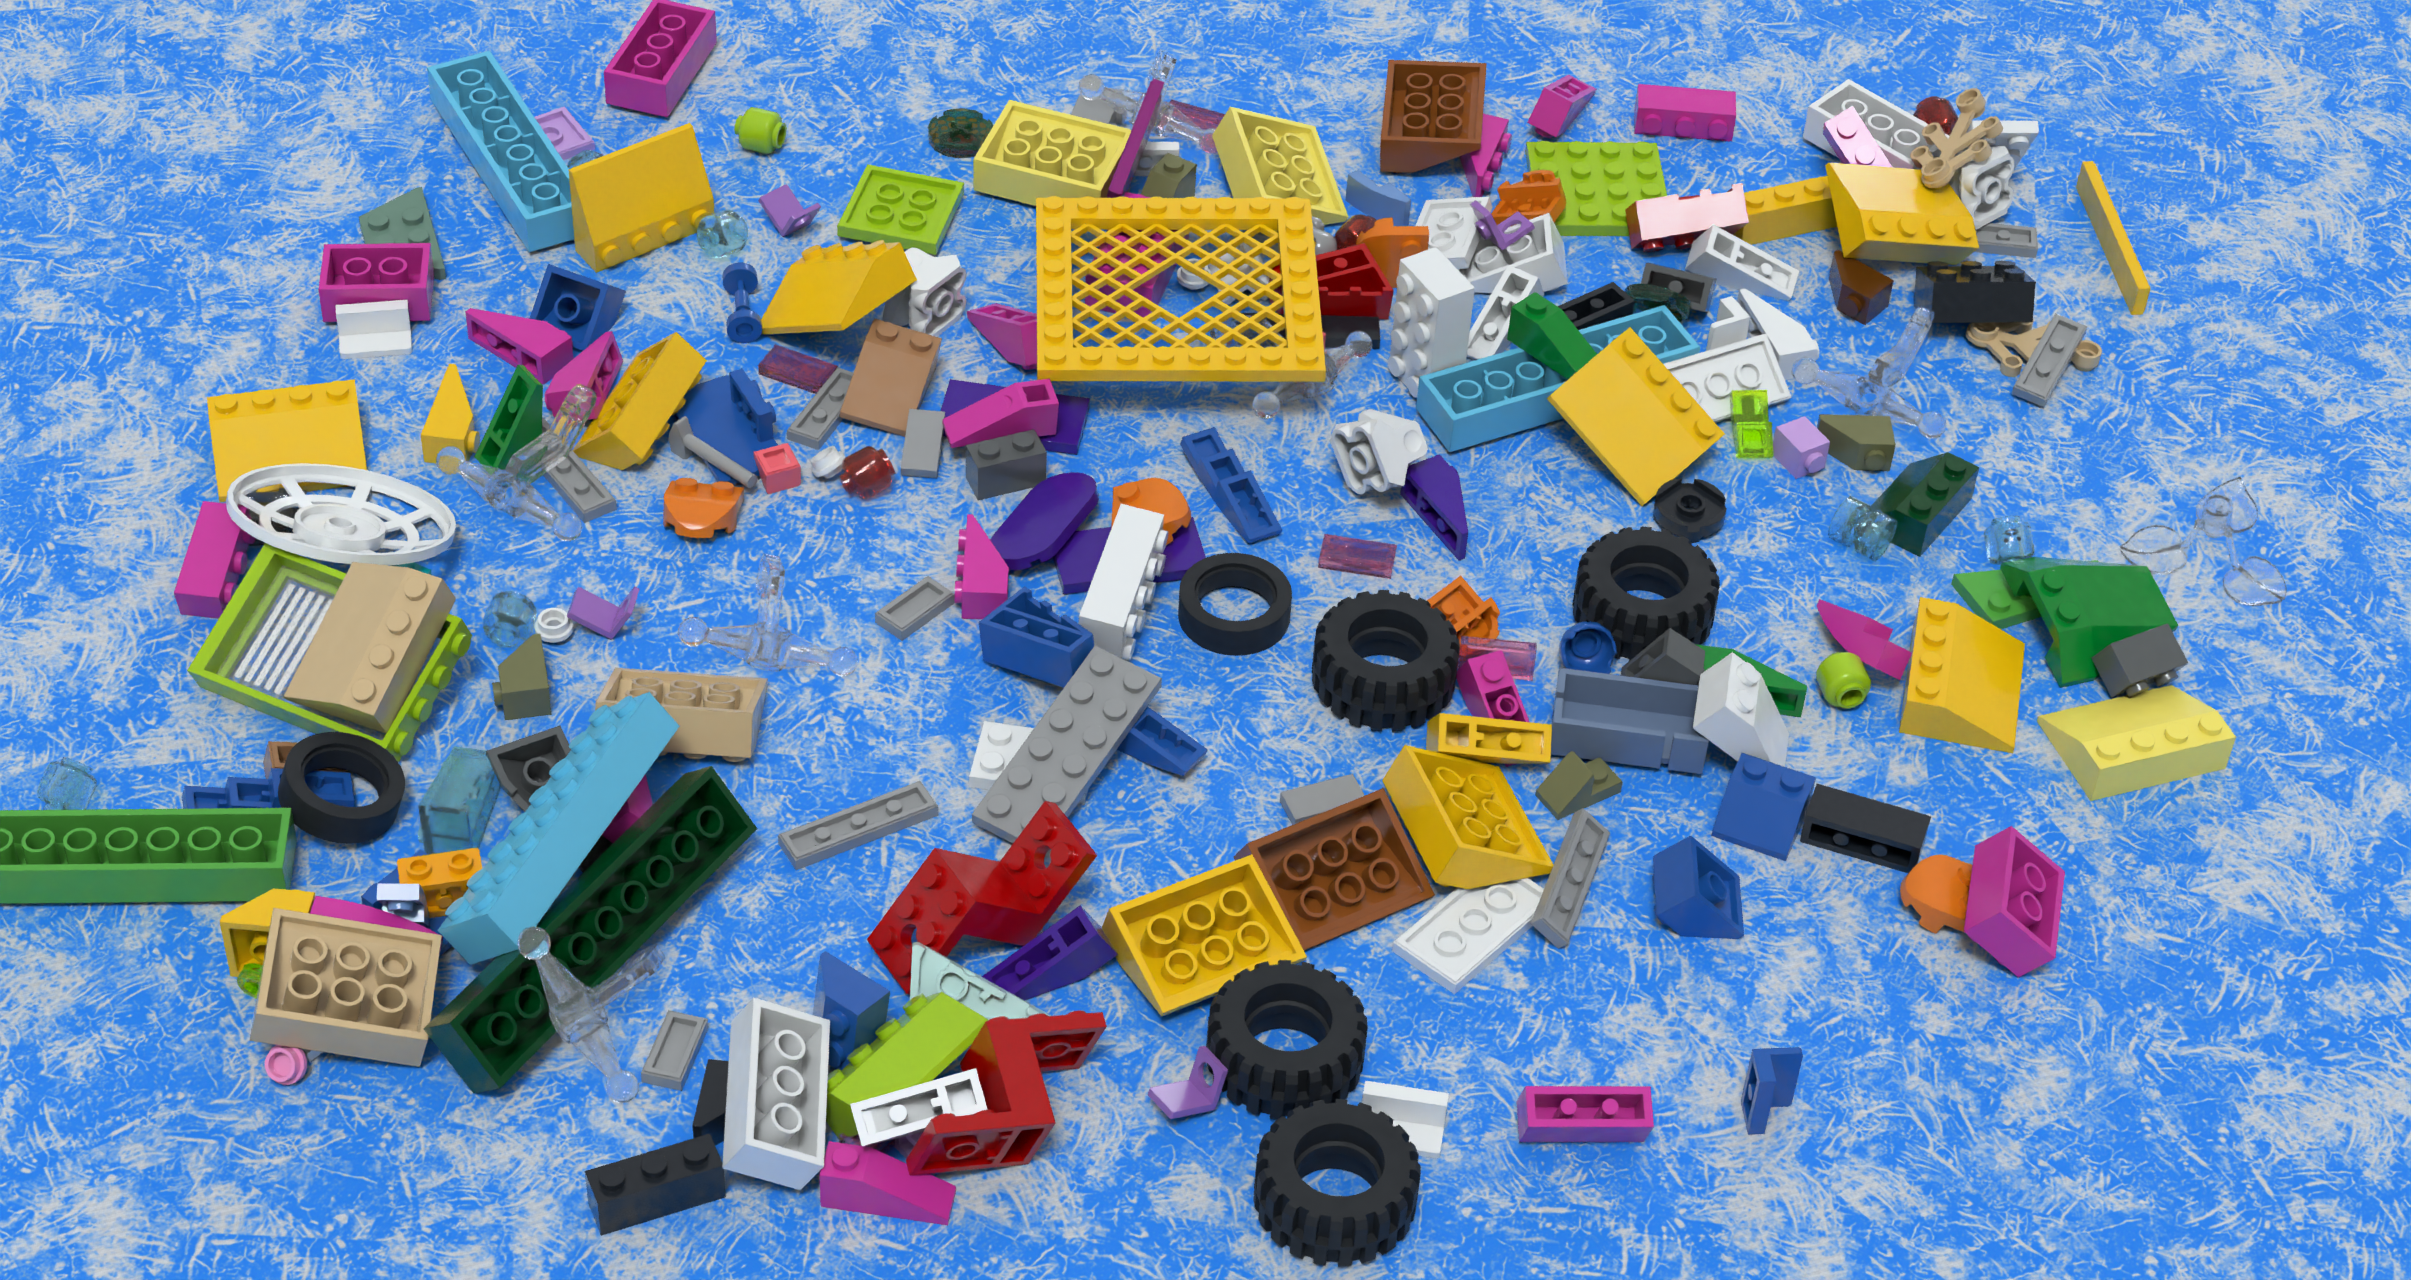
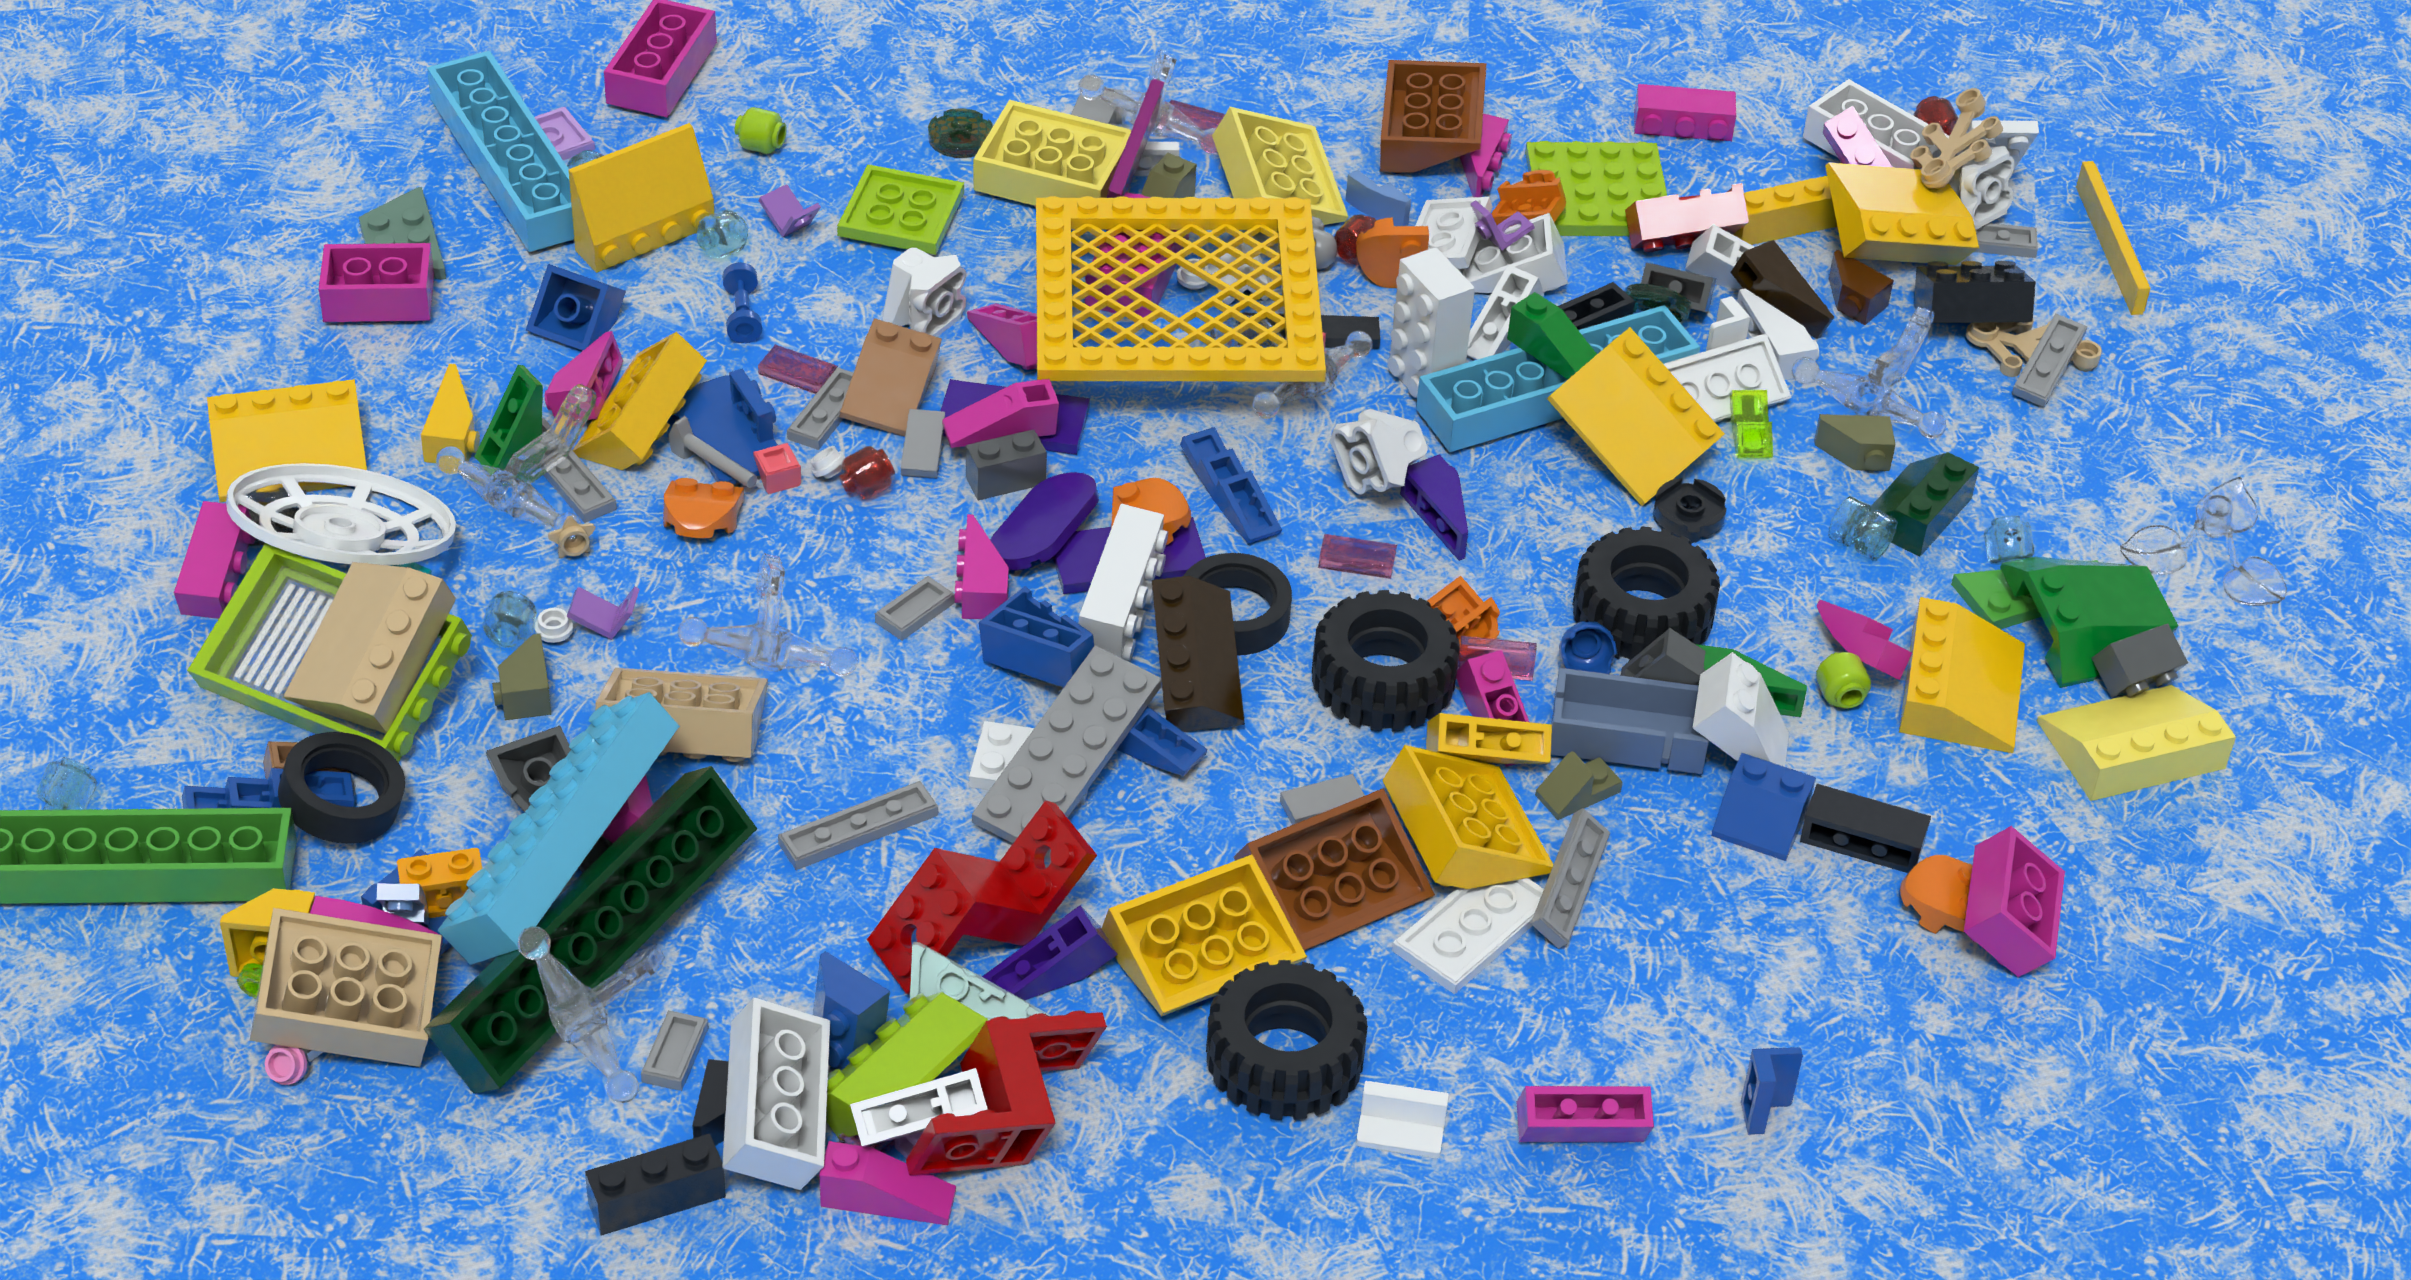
(374, 329): white panel -> none
(458, 802): clear light blue wedge -> none
(521, 341): dark pink slope -> none
(574, 546): none -> tan plate
(837, 287): yellow slope -> none
(1192, 1095): medium lavender bracket -> none
(1197, 654): none -> dark brown slope
(1330, 1225): black tyre -> none
(1350, 284): red wedge -> none
(1560, 105): dark pink slope -> none
(1697, 892): blue slope -> none
(1776, 280): none -> dark brown slope
(1800, 447): lavender brick -> none

